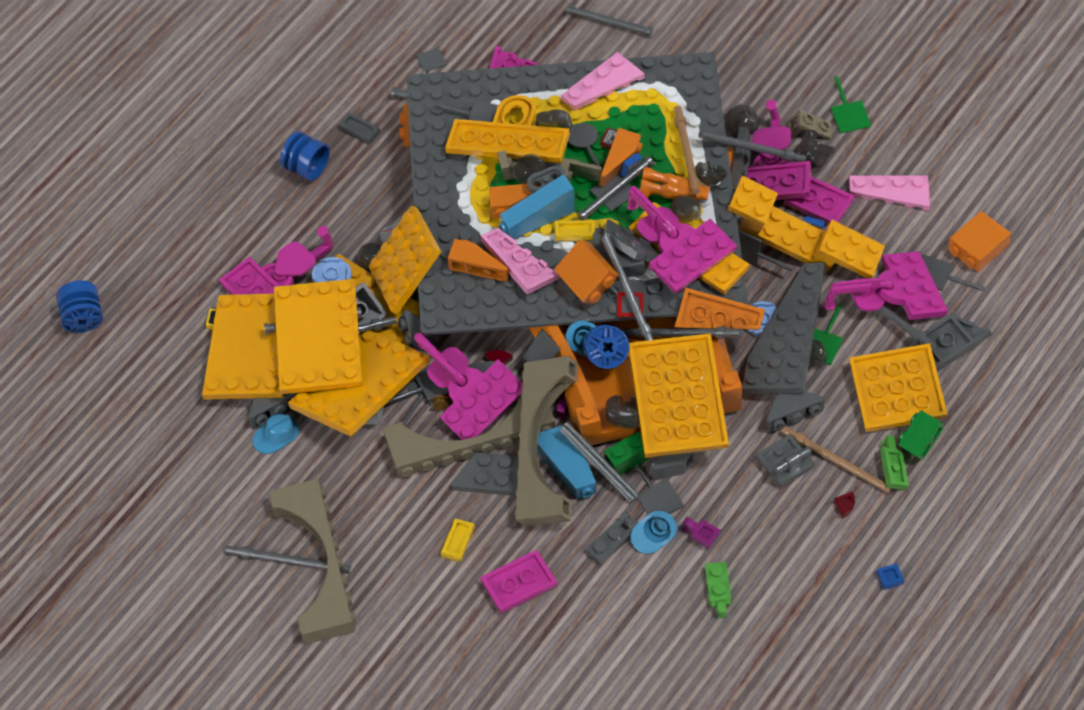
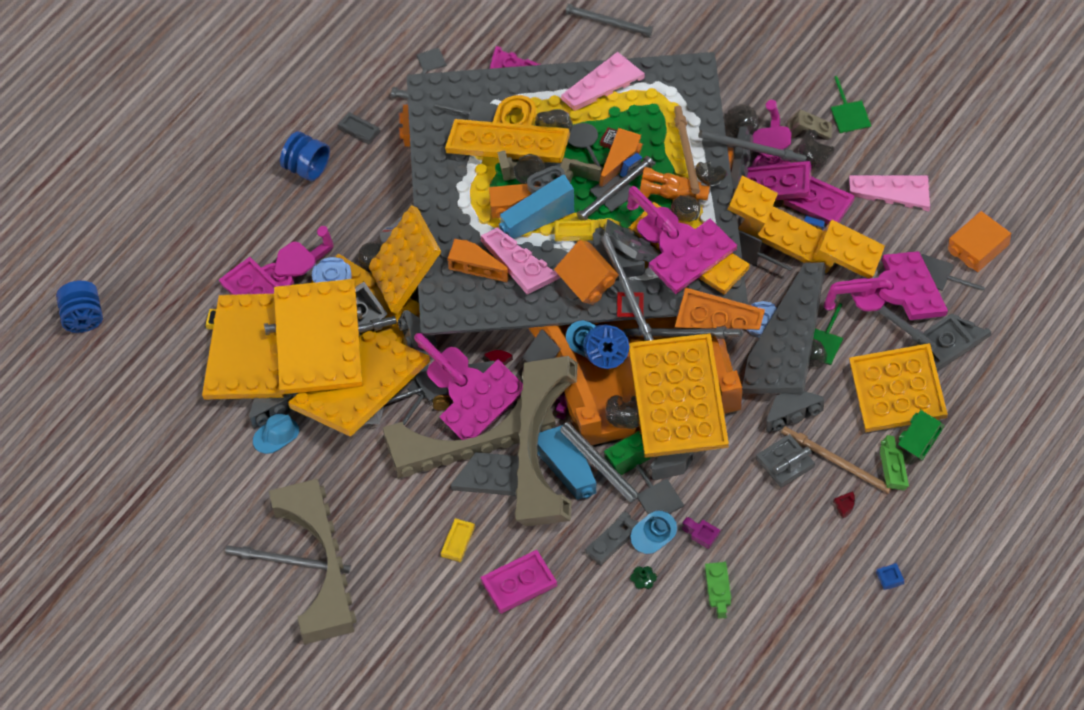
(643, 577): none -> dark green plant

